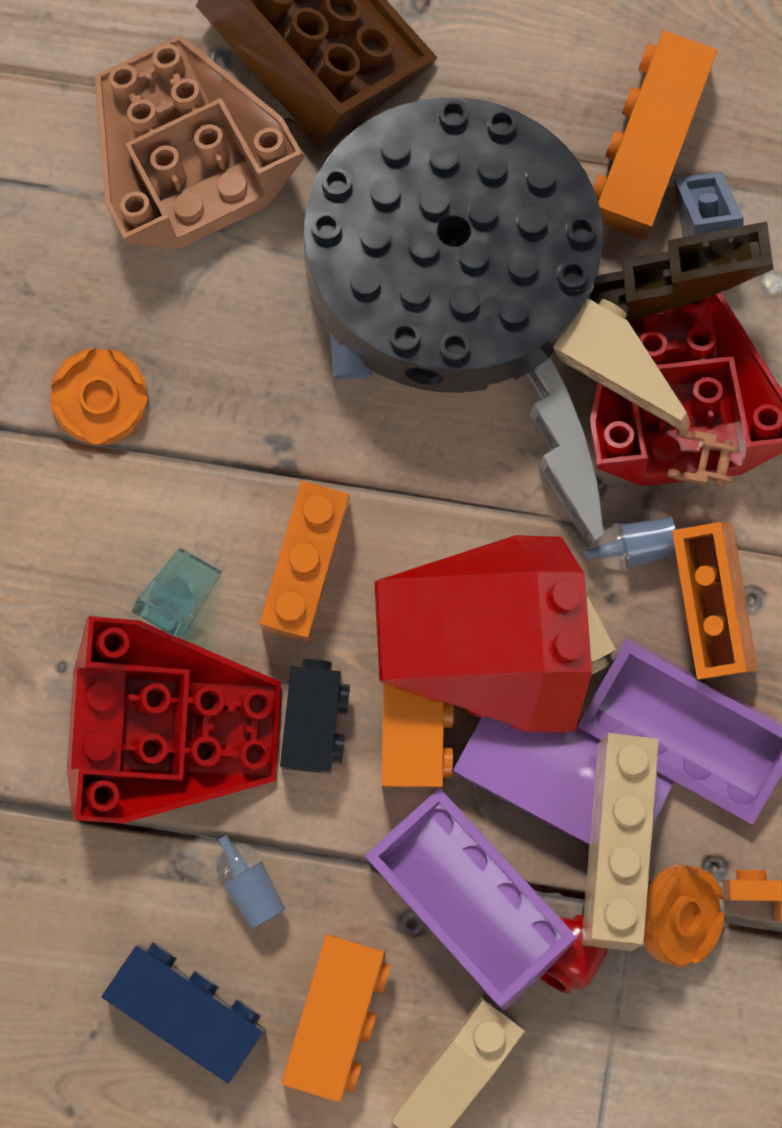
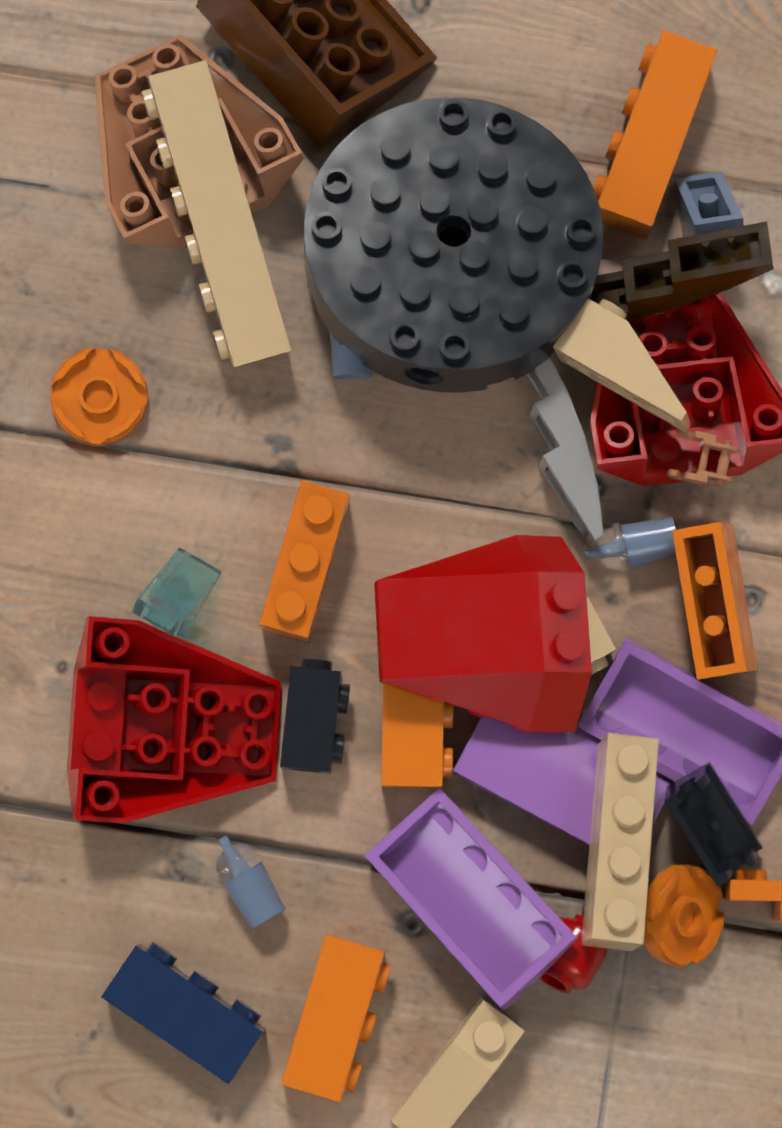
(217, 212): none -> tan brick
(712, 822): none -> black hinge

